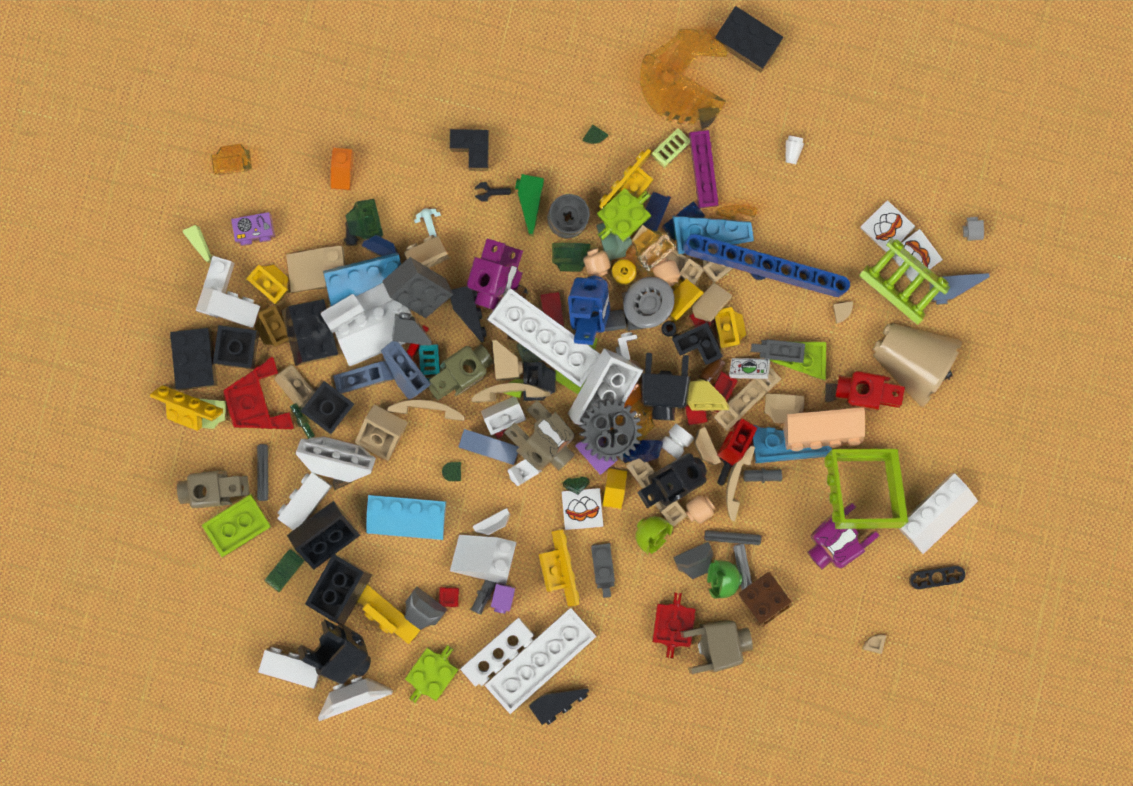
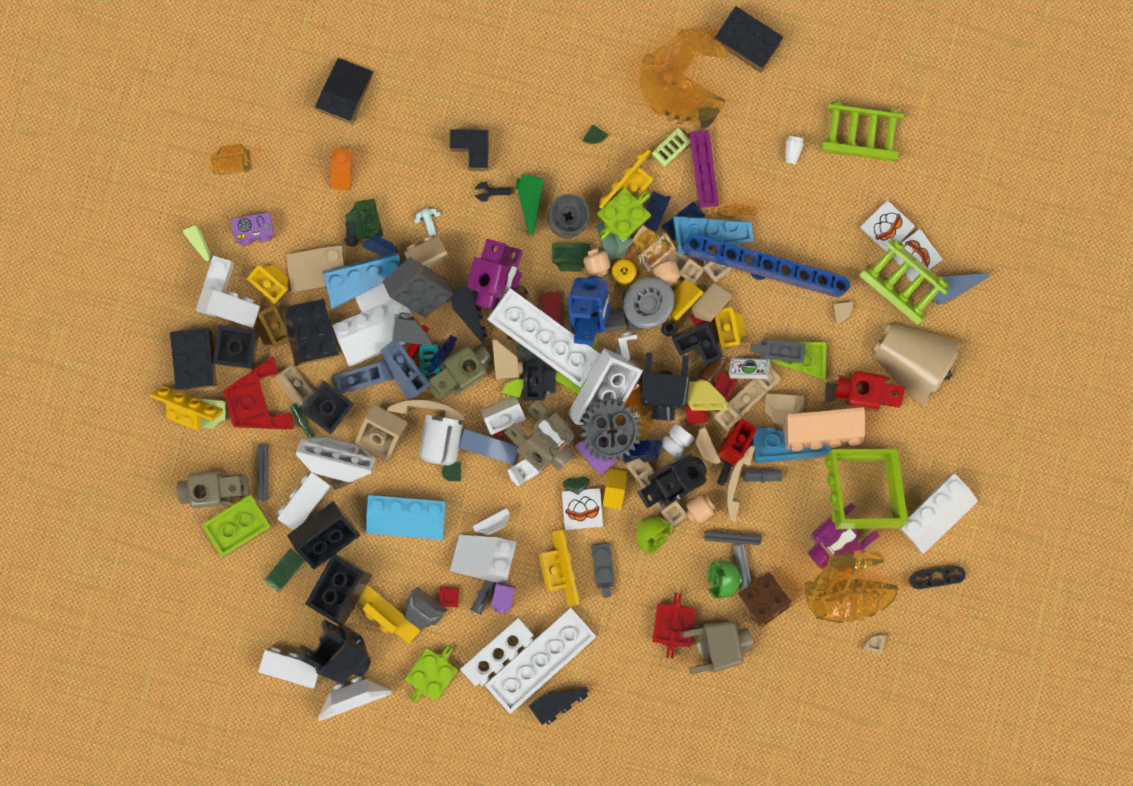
(342, 313): white panel -> none
(344, 91): none -> black slope
(440, 440): none -> white cylinder
(441, 354): none -> clear blue slope
(489, 394): tan slope -> none
(695, 561): dark grey slope -> none
(840, 597): none -> clear yellow piece
(850, 147): none -> lime fence
(974, 229): light grey plate -> none

